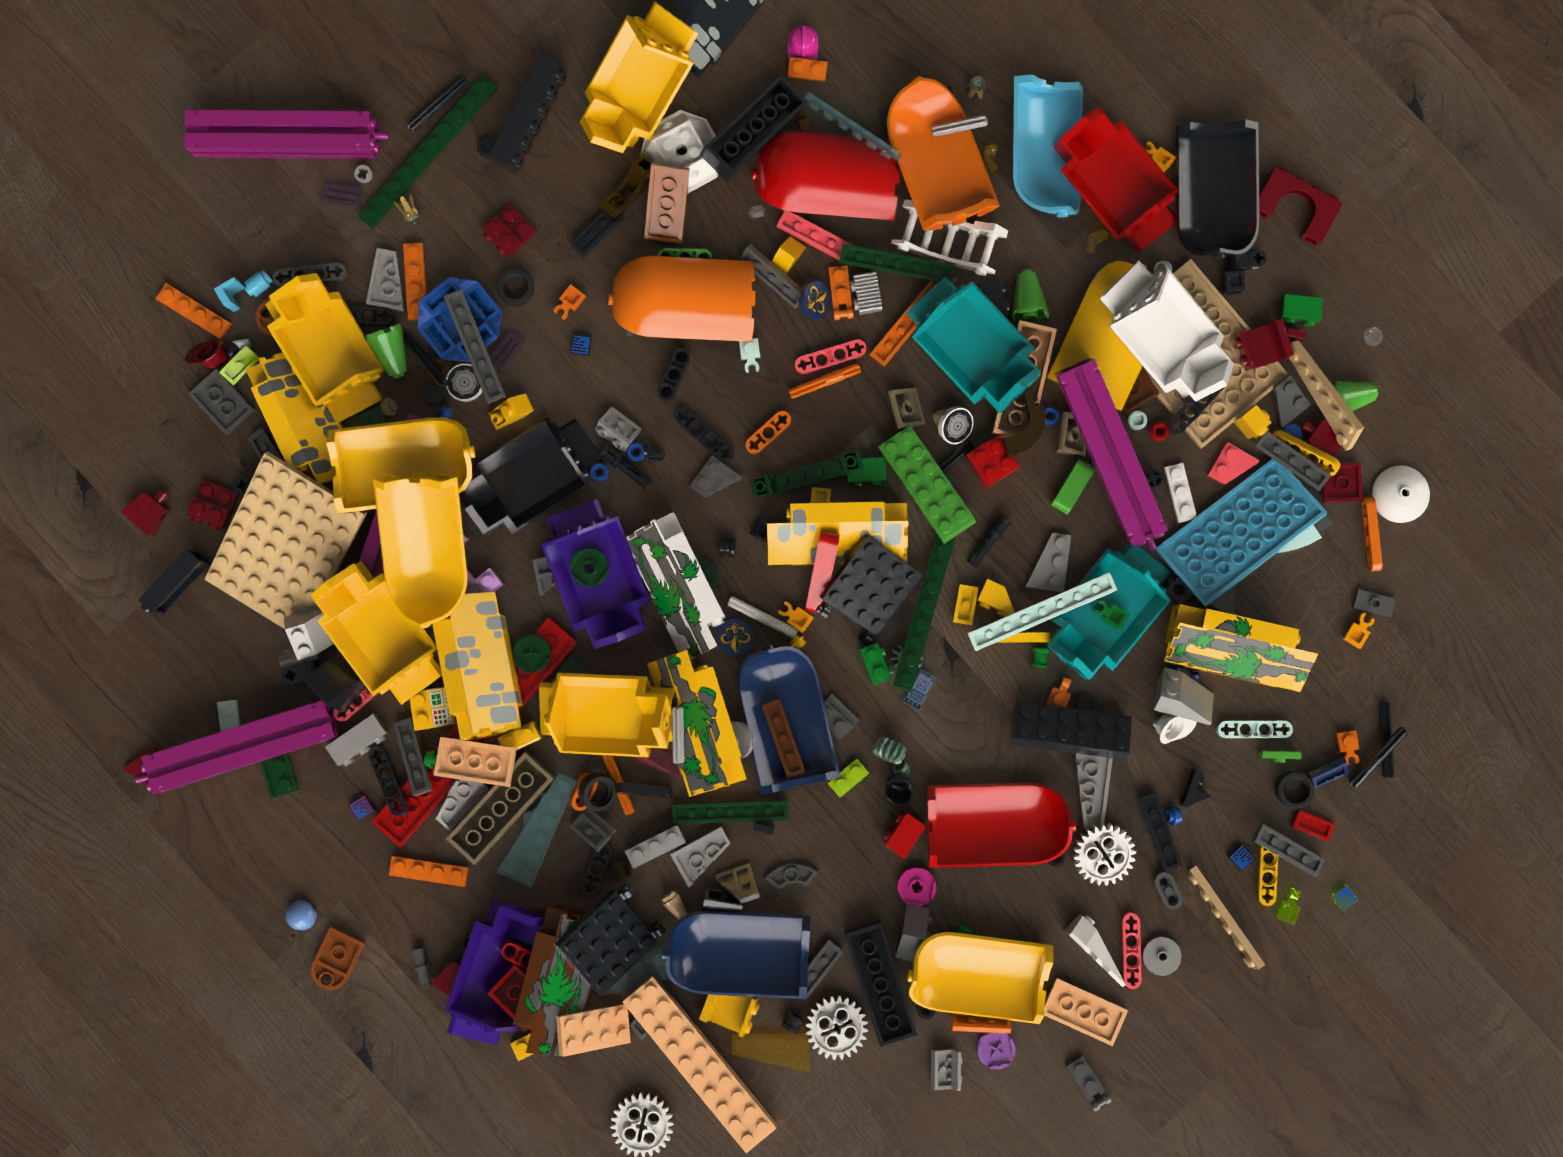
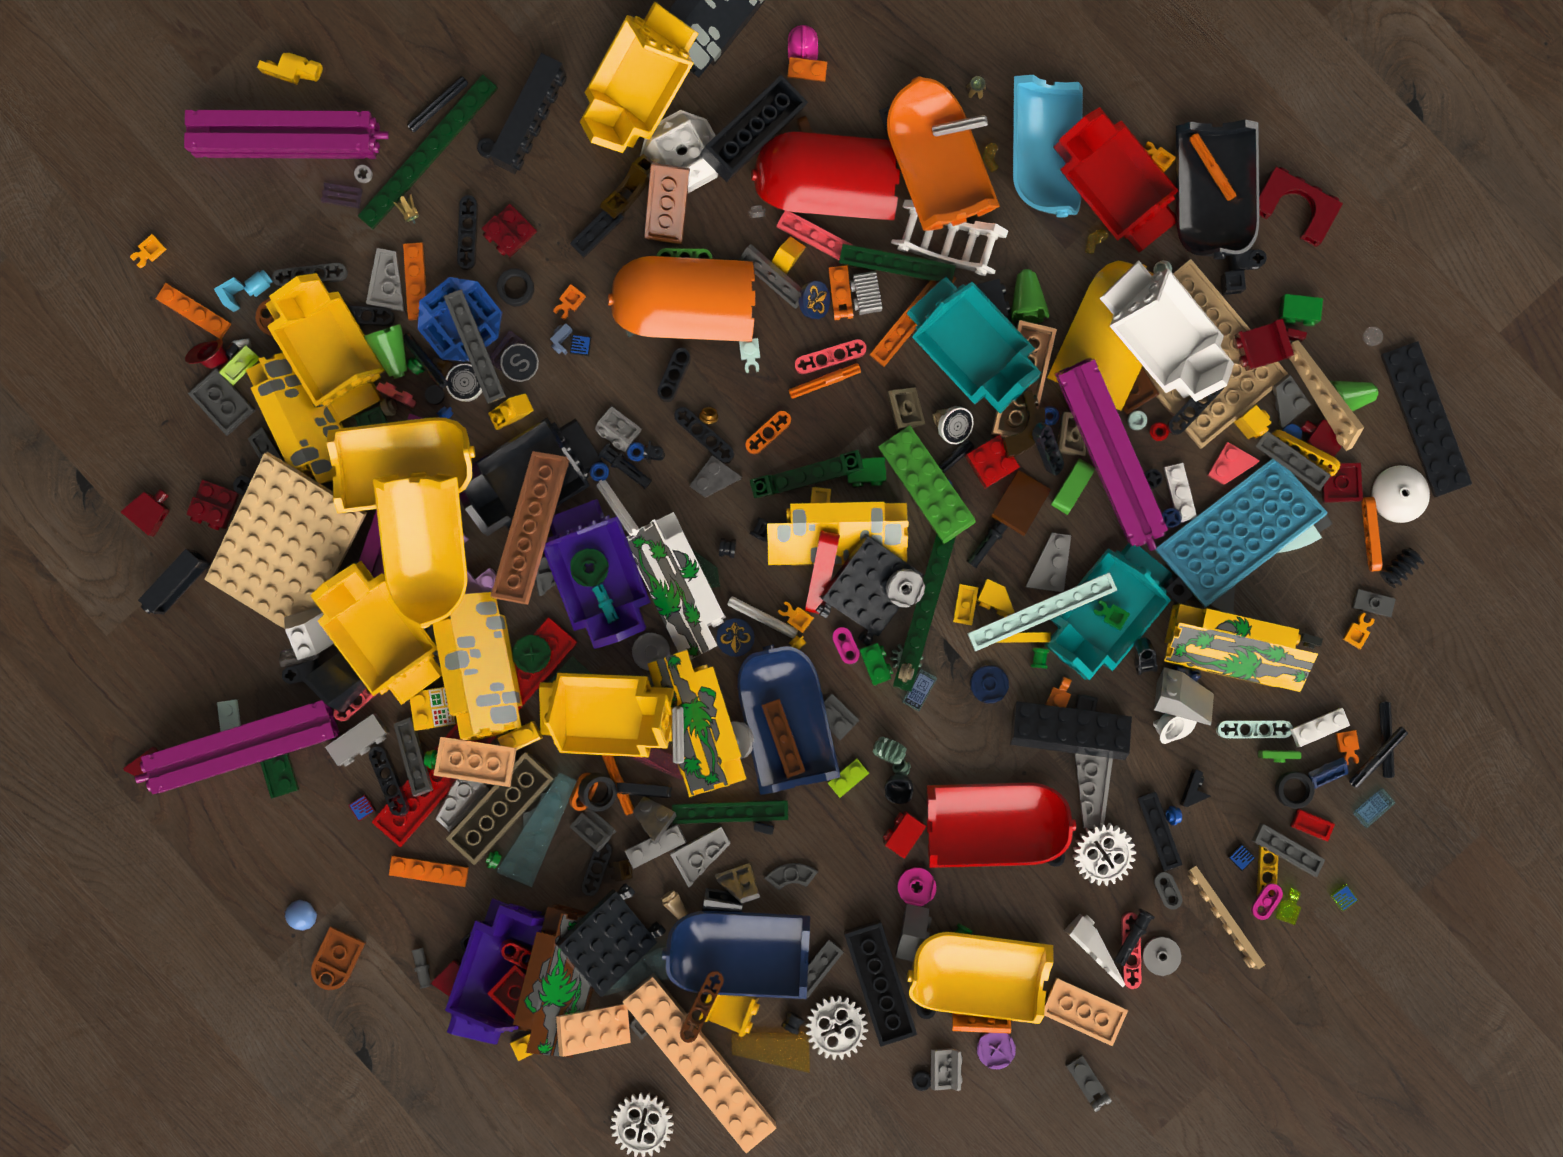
(150, 248): none -> light orange plate
(292, 68): none -> yellow plate
(389, 390): none -> coral wing
(415, 366): none -> green plate
(467, 232): none -> black beam
(493, 859): none -> green plate
(519, 362): none -> black tile
(530, 527): none -> nougat plate
(559, 336): none -> sand blue bracket
(605, 603): none -> teal pin
(618, 508): none -> white axle
(649, 648): none -> light grey tile
(653, 818): none -> flat silver wing
(703, 1007): none -> reddish brown beam
(708, 415): none -> pearl gold plate
(846, 645): none -> dark pink plate
(858, 131): clear light blue plate -> none
(906, 672): none -> dark tan plate
(913, 591): none -> light grey plate
(921, 1080): none -> black tile
(989, 684): none -> dark blue tile
(1021, 502): none -> reddish brown tile
(1048, 448): none -> black beam
(1138, 929): none -> black pin
(1144, 656): none -> black piece
(1169, 518): none -> dark blue wheel
(1213, 168): none -> orange axle
(1268, 902): none -> dark pink plate
(1310, 641): none -> pearl dark grey plate
(1319, 727): none -> white plate
(1374, 808): none -> clear light blue tile
(1401, 566): none -> black piece
(1426, 419): none -> black plate

